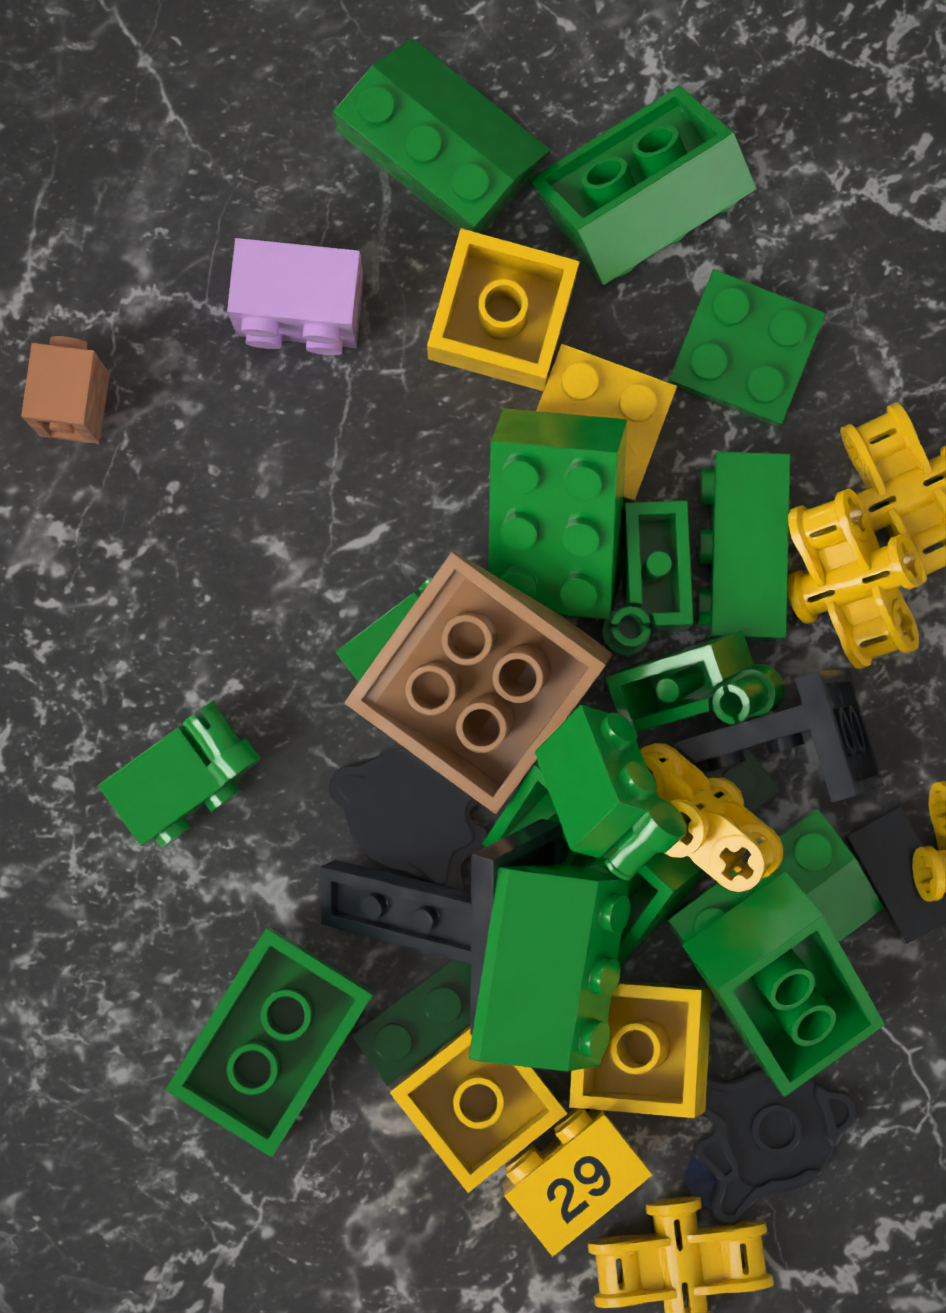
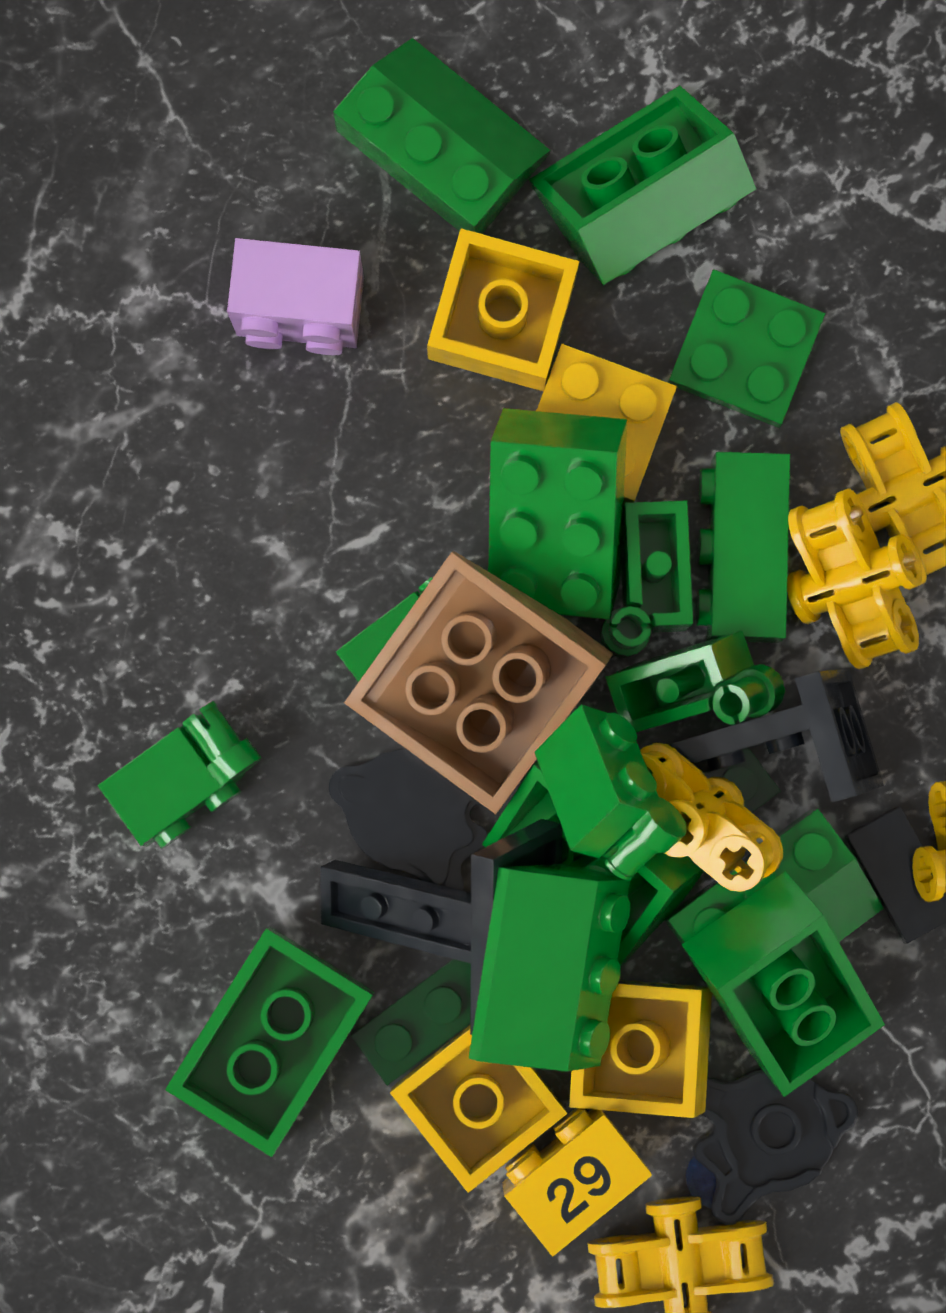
(65, 390): nougat brick -> none

